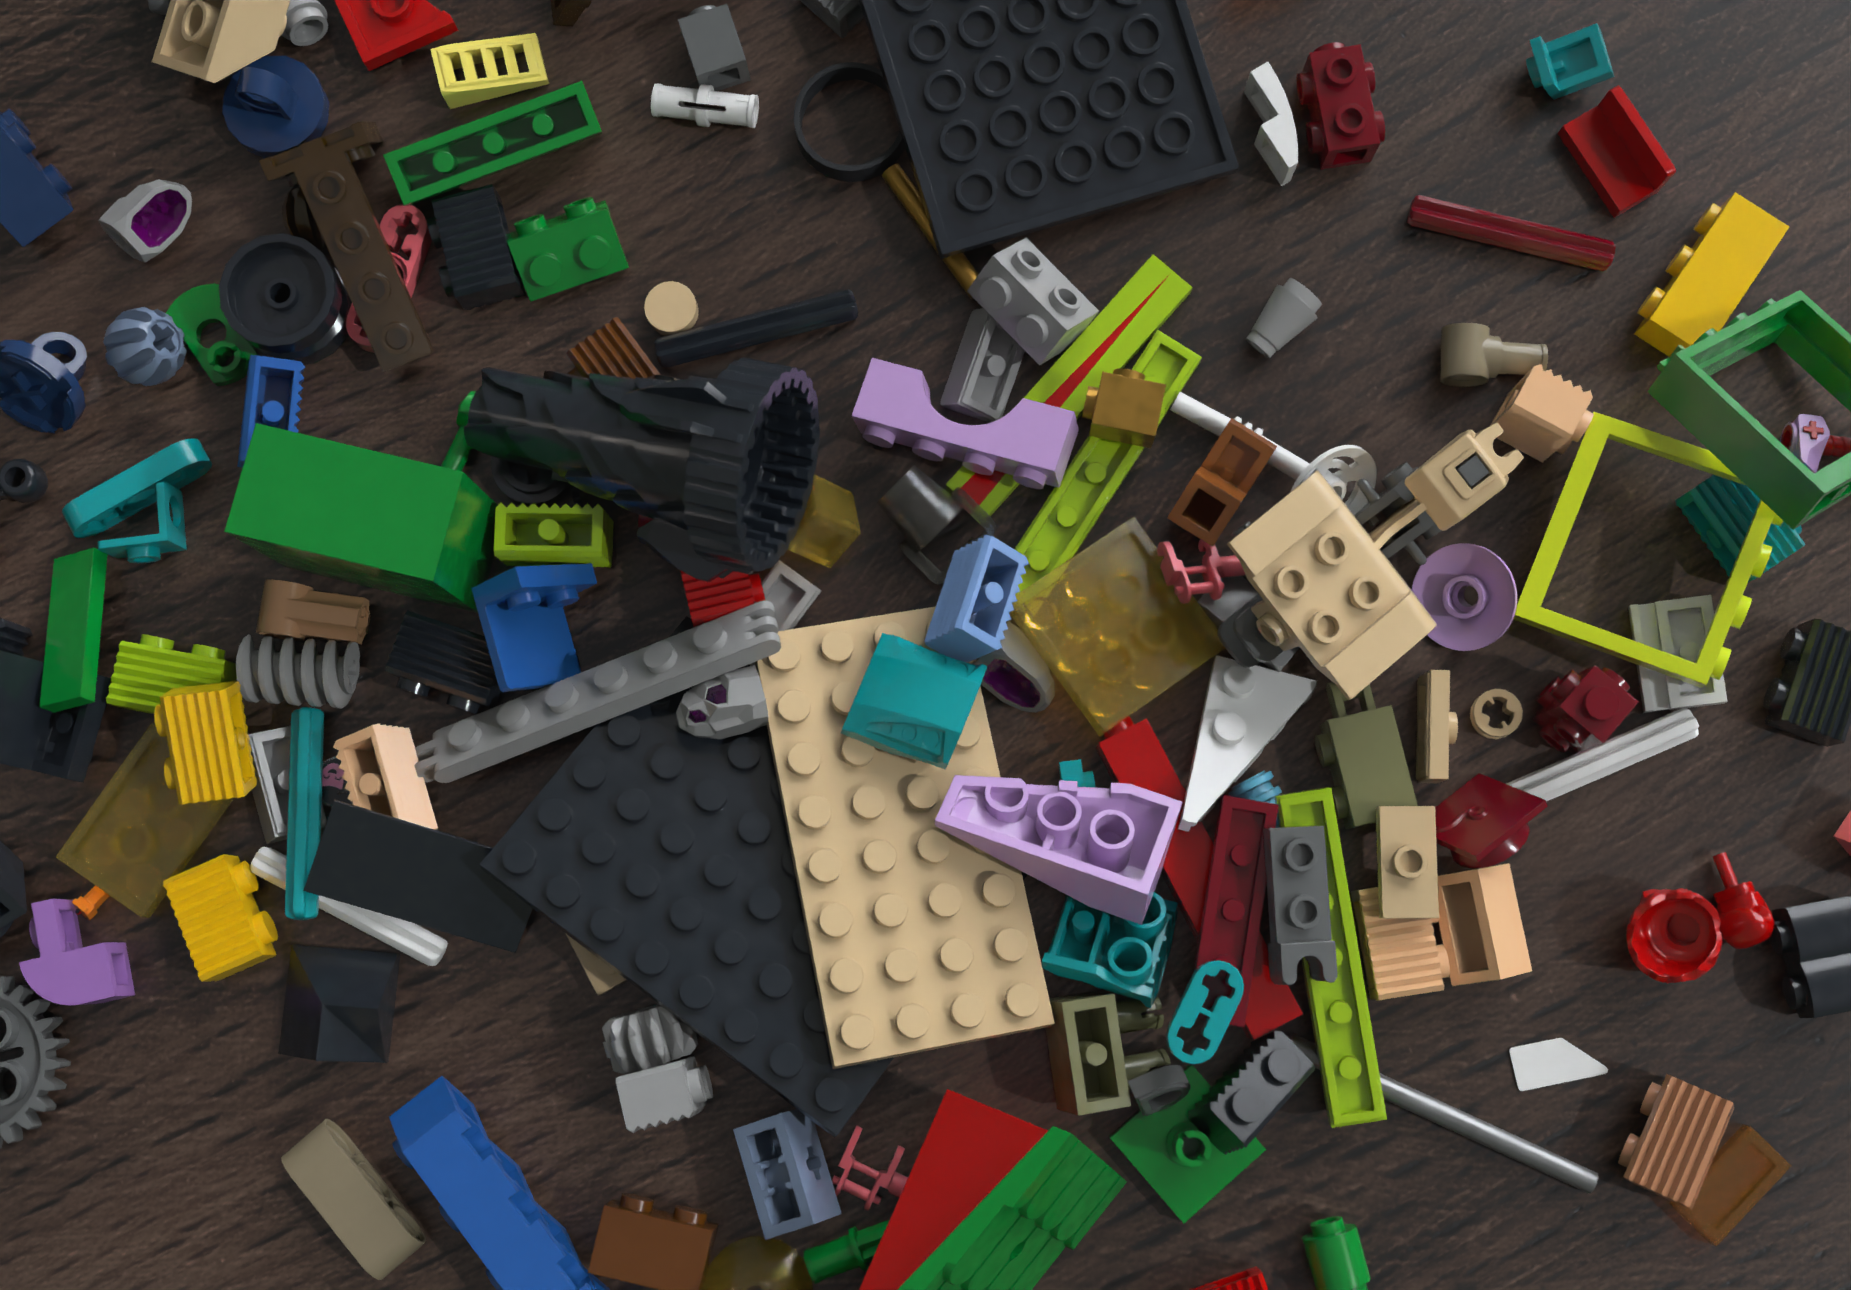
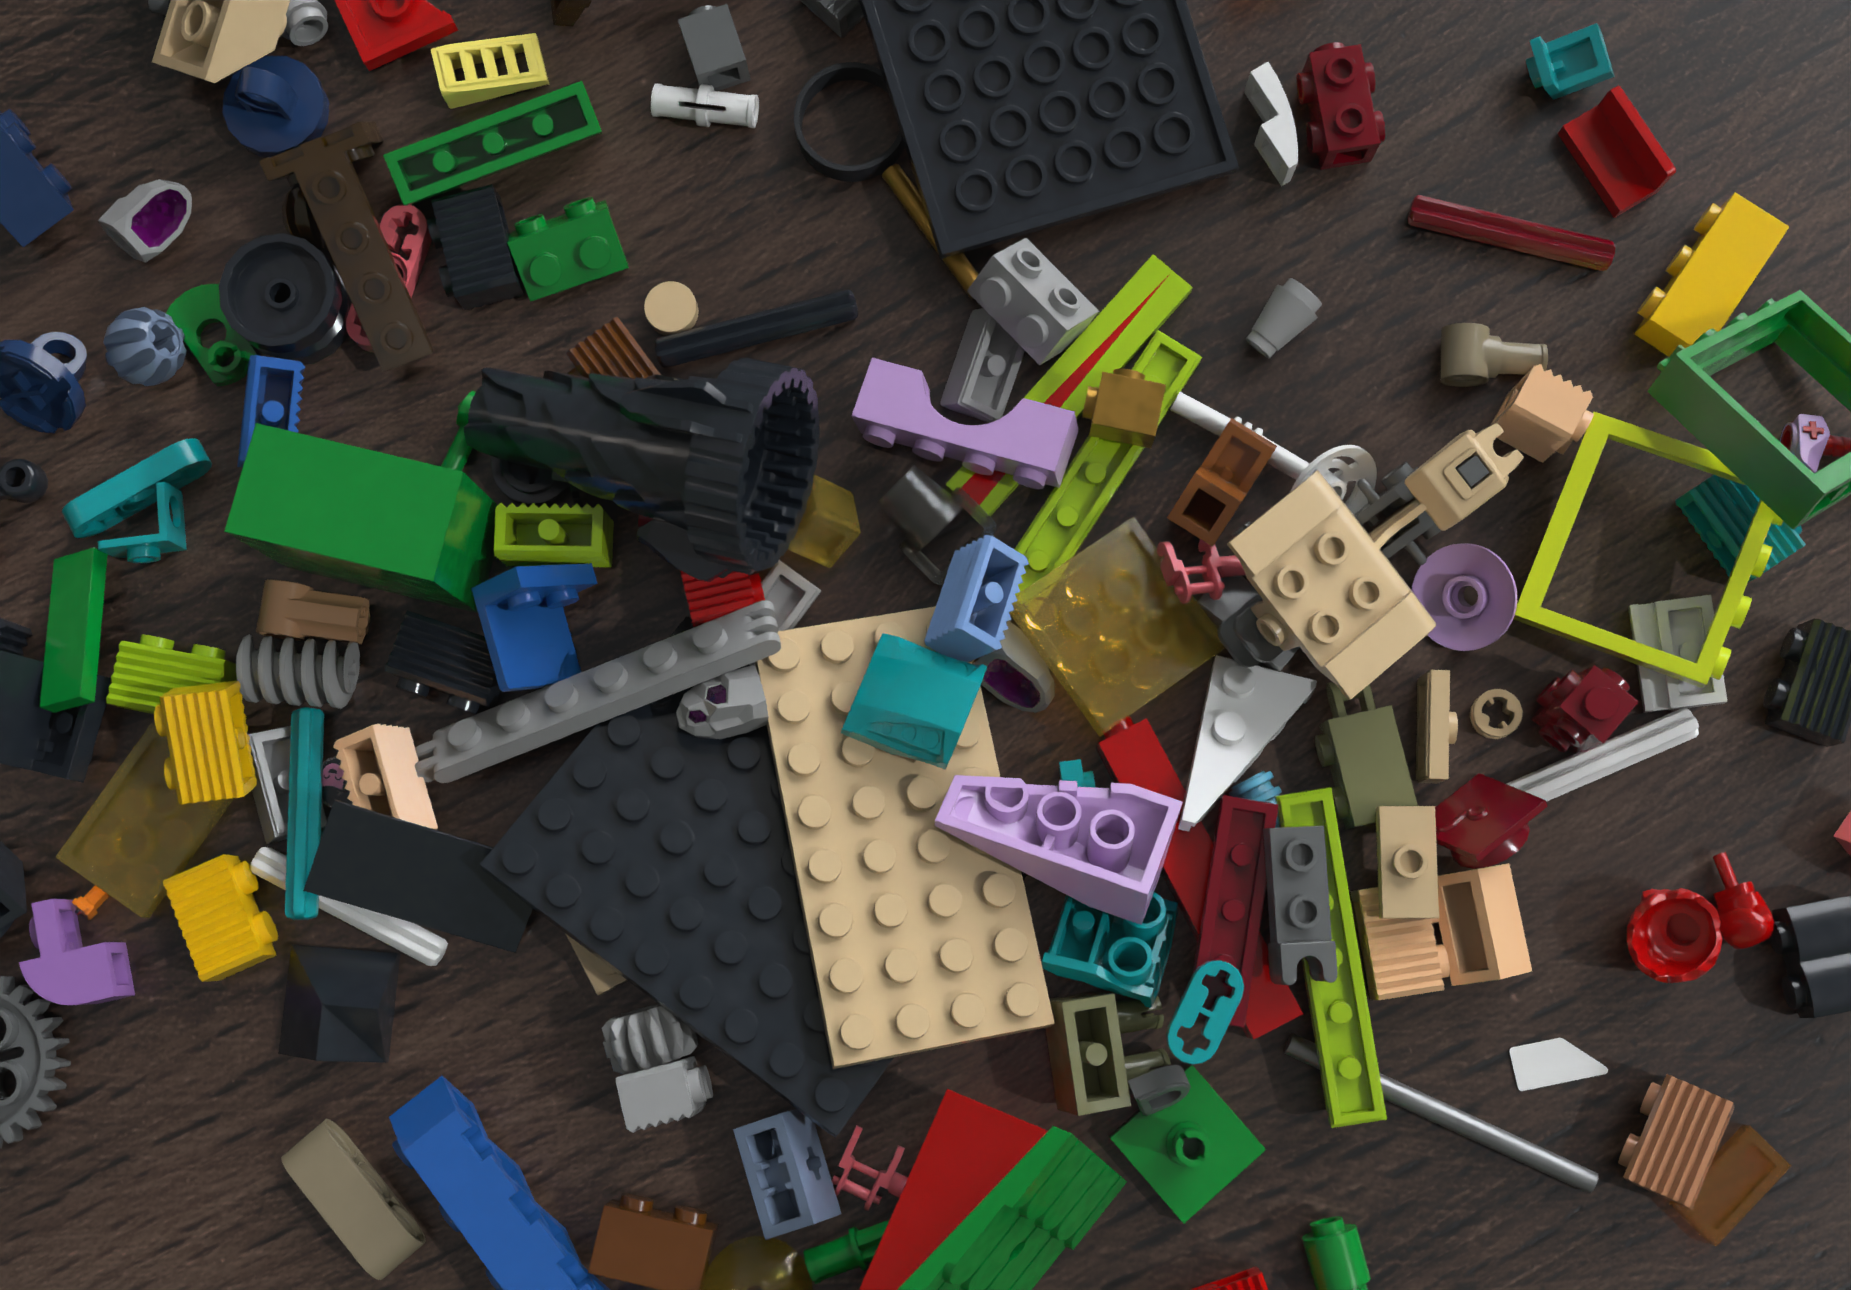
(1251, 1092): brick -> none

